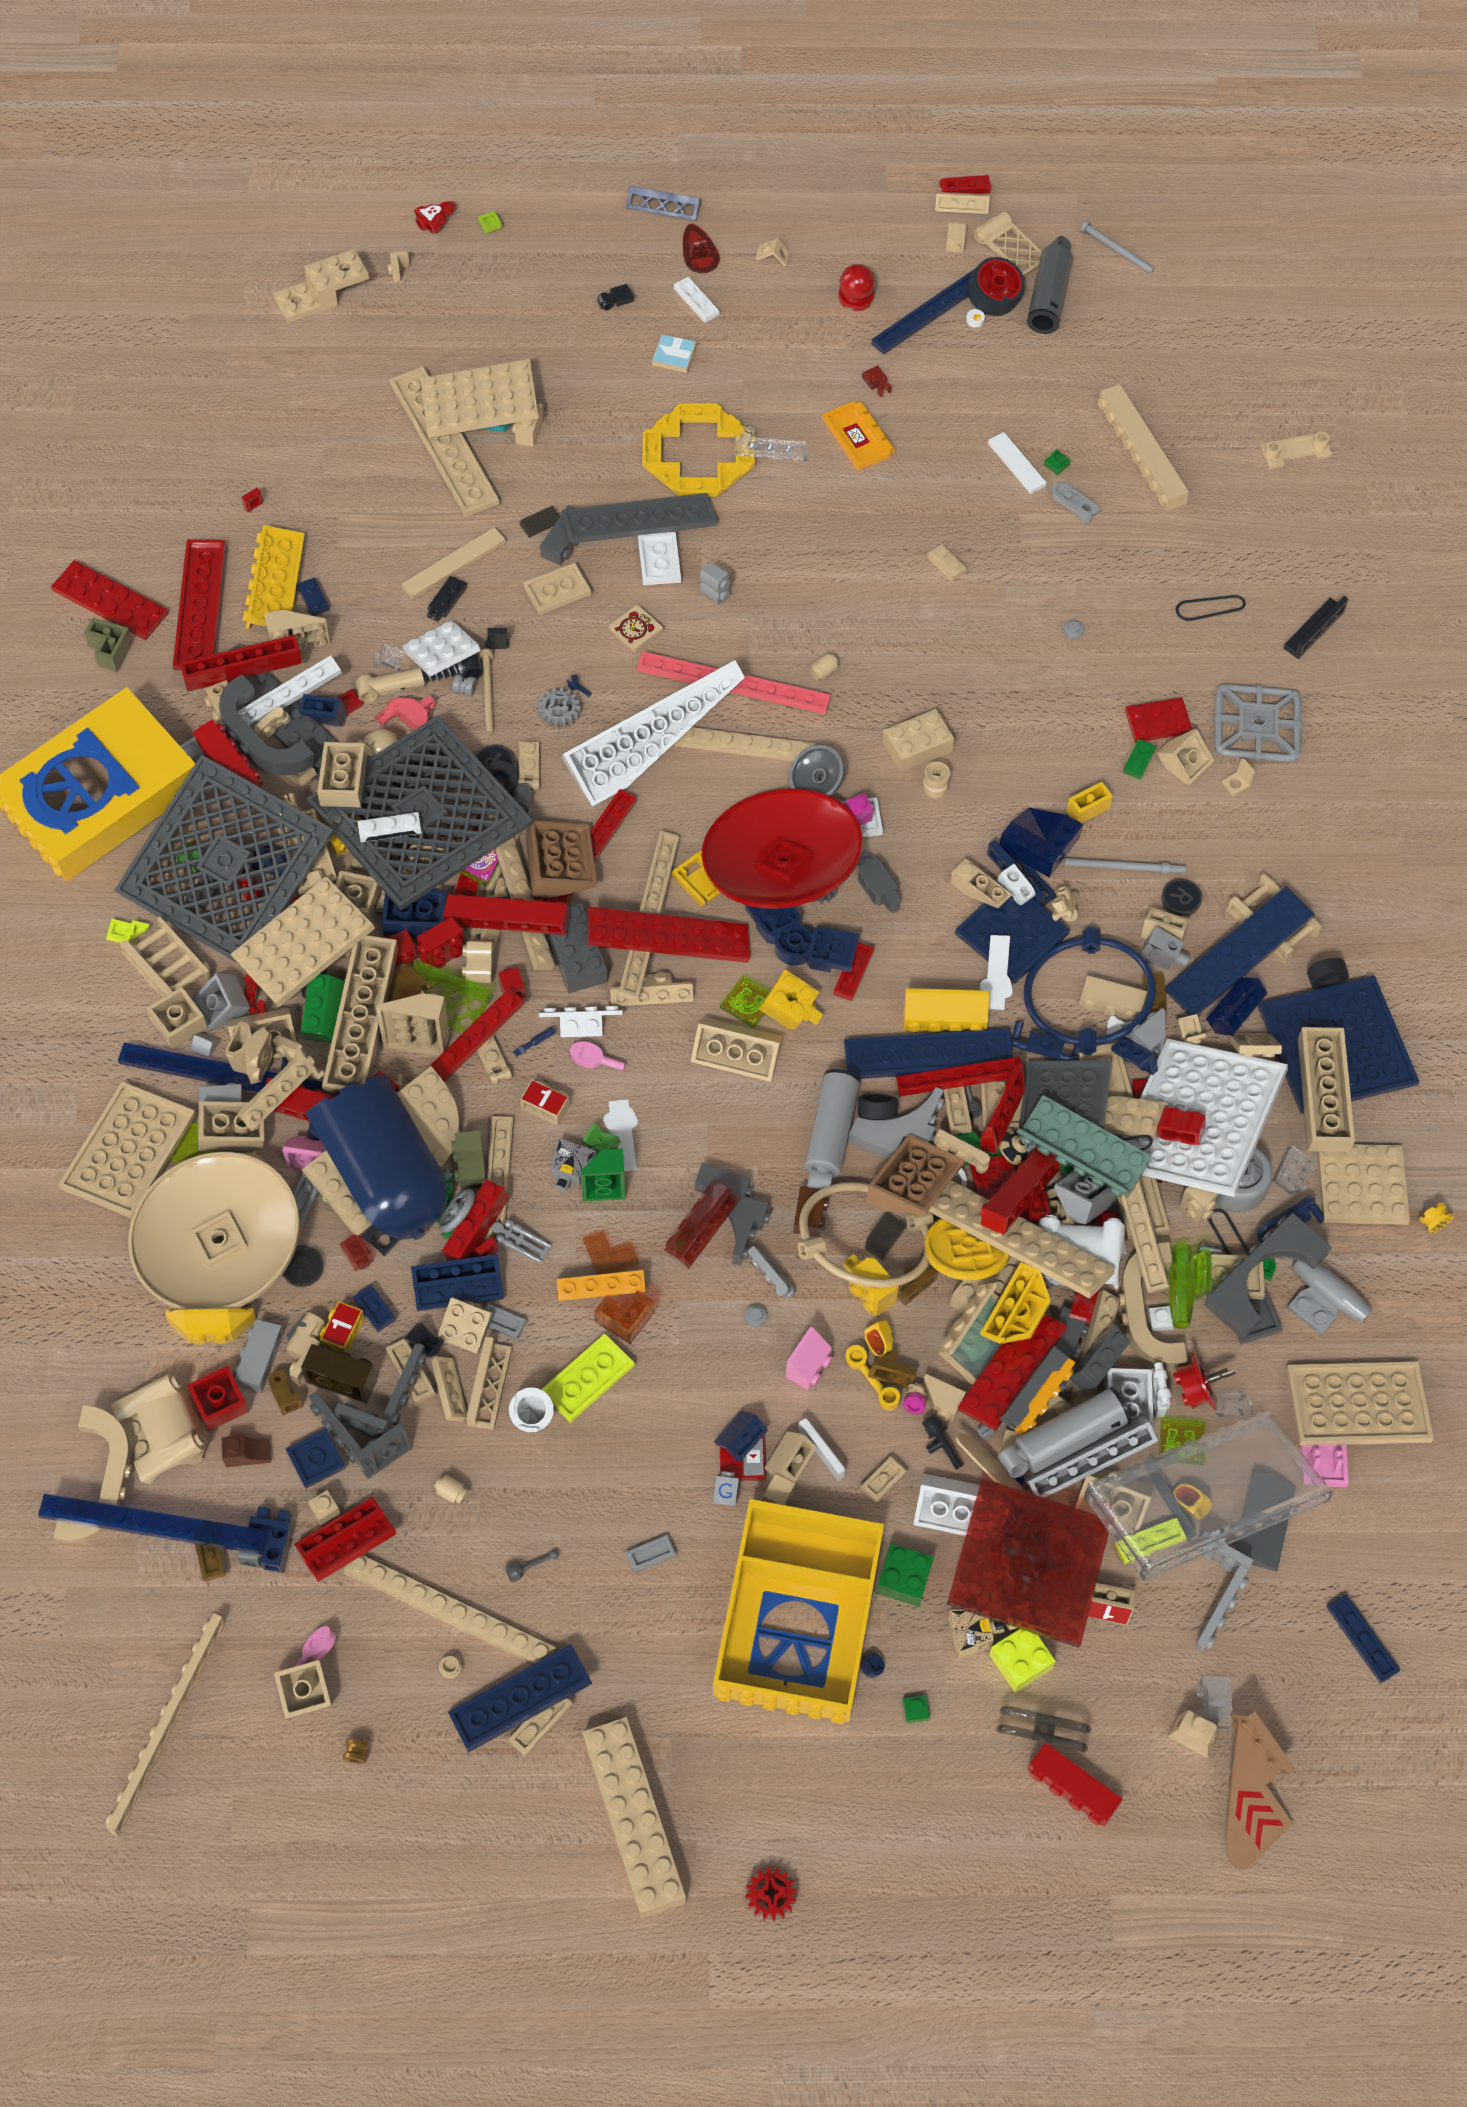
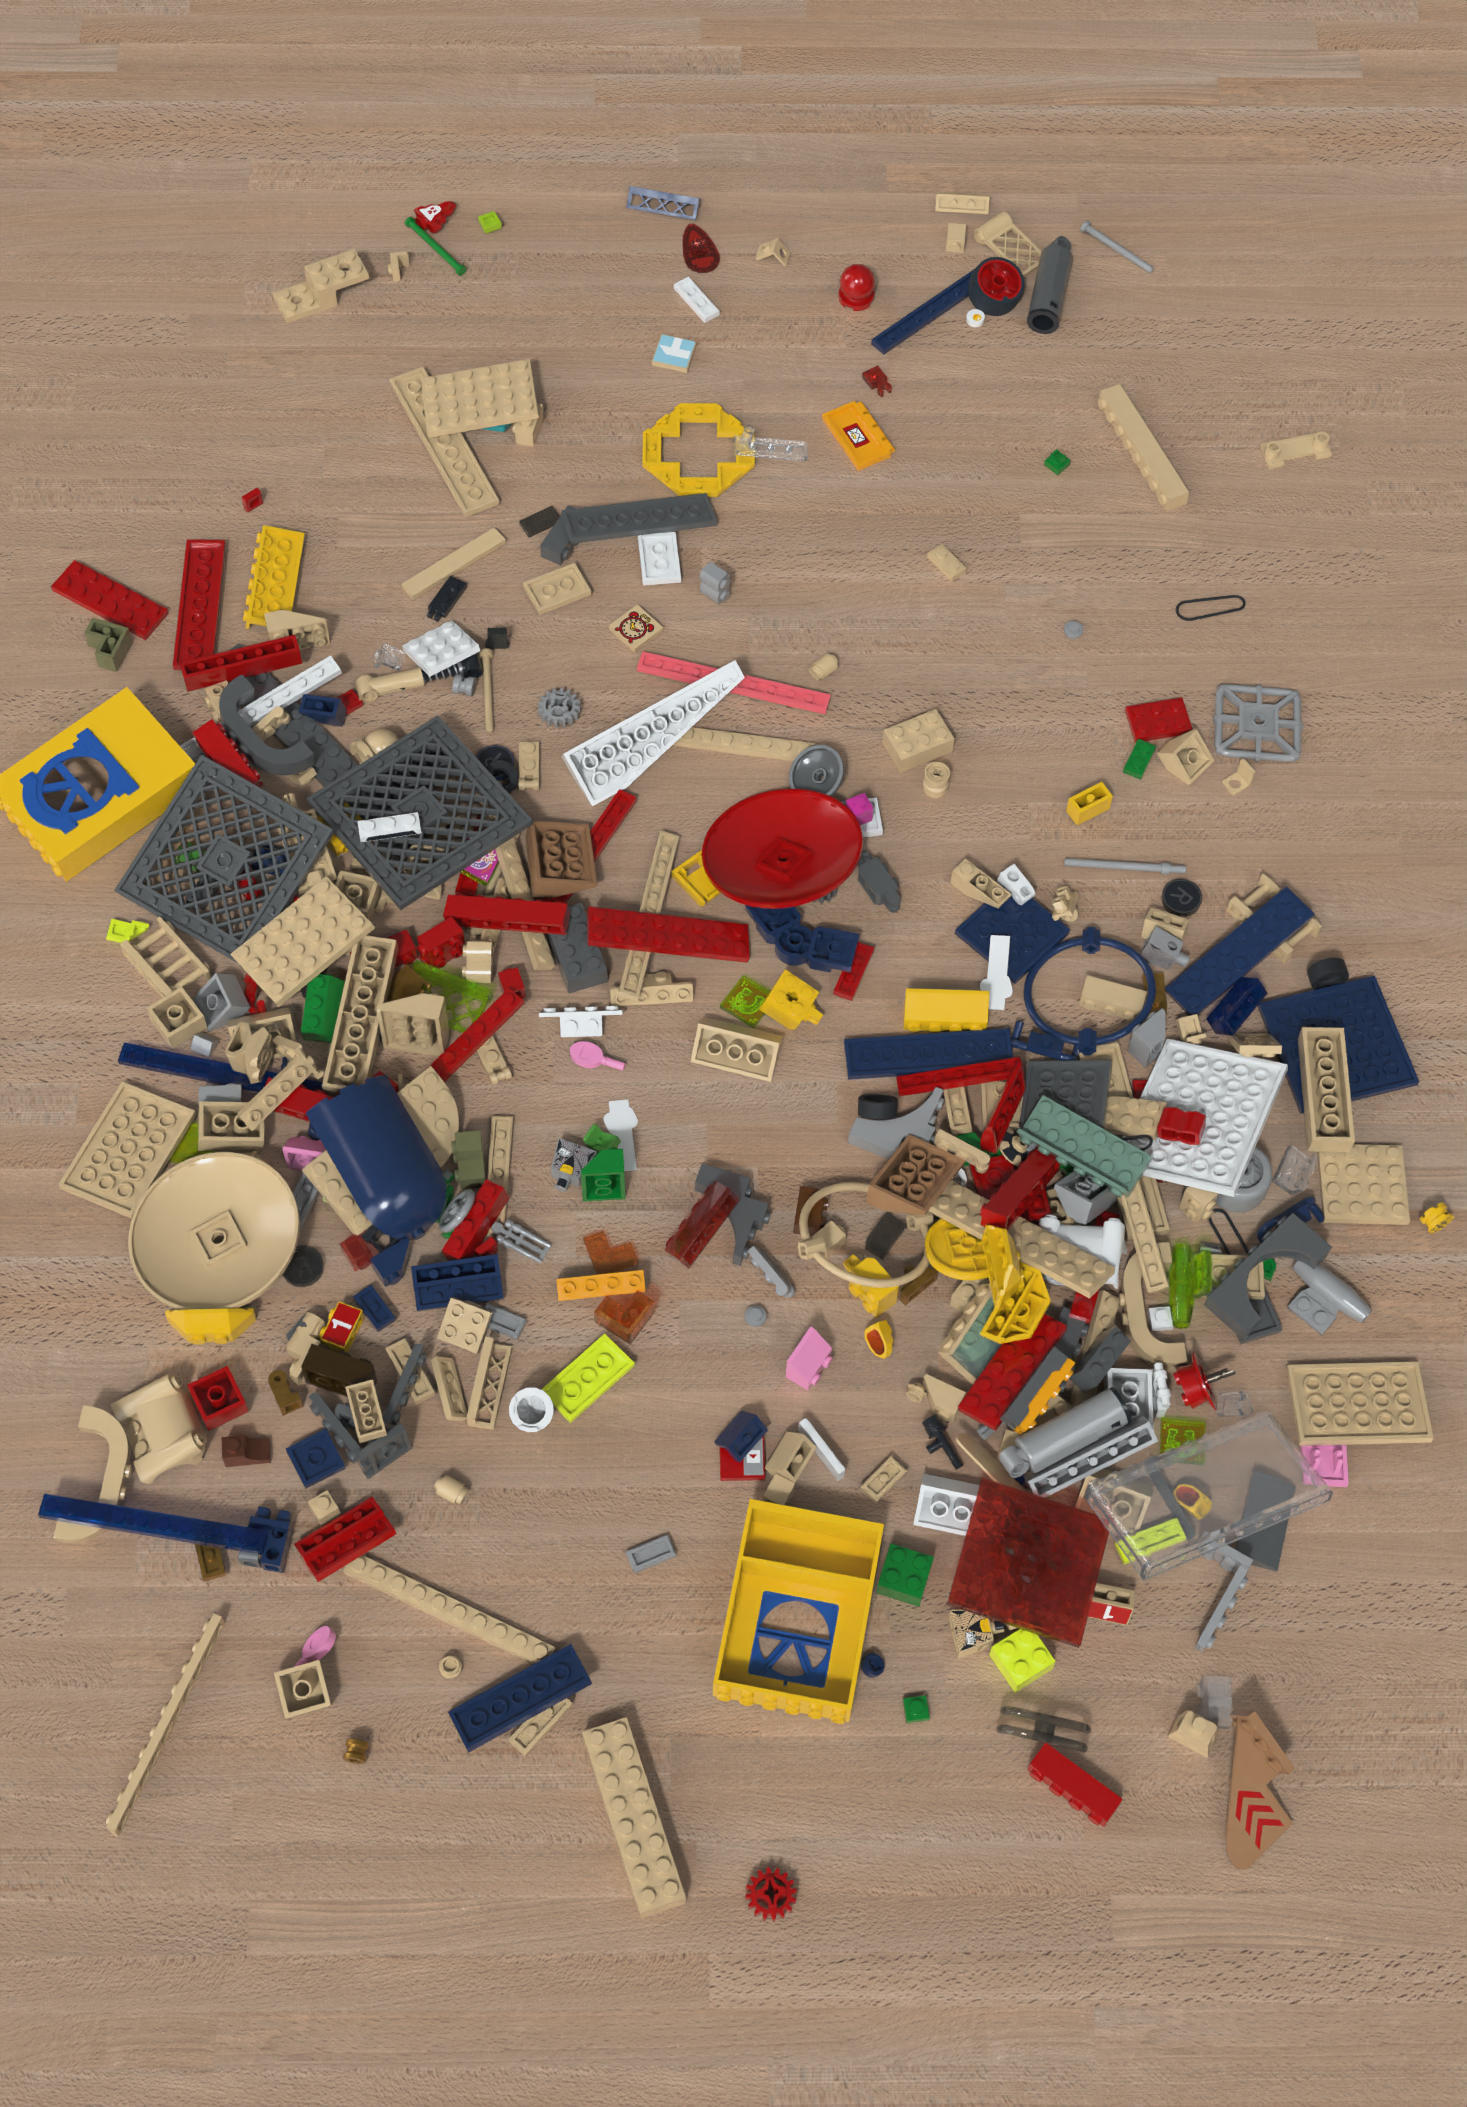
(258, 1356): light grey brick -> none
(313, 597): dark blue plate -> none
(342, 774): tan brick -> none
(366, 1411): none -> tan piece
(392, 1262): none -> dark blue slope
(409, 710): coral connector -> none
(410, 223): none -> green bar
(416, 917): dark blue brick -> none
(423, 1336): black bracket -> none
(516, 1571): dark grey hinge -> none
(522, 795): dark grey brick -> none
(535, 1041): dark blue piece -> none
(545, 1102): brick -> none
(576, 686): dark blue hand -> none
(620, 295): black plate -> none
(726, 1488): light grey brick -> none
(831, 1127): light grey piece -> none
(833, 1236): none -> tan brick
(856, 1359): yellow piece -> none
(888, 1371): pearl gold slope -> none
(914, 1403): dark pink tile -> none
(967, 184): red plate -> none
(973, 1106): dark grey hinge -> none
(1001, 1263): none -> yellow wedge
(1003, 861): dark blue fence -> none
(1017, 463): white tile -> none
(1041, 839): clear blue slope -> none
(1074, 501): light grey plate -> none
(1115, 1024): white piece -> none
(1136, 1054): dark blue bracket -> none
(1315, 627): black fence -> none
(1363, 1639): dark blue tile -> none

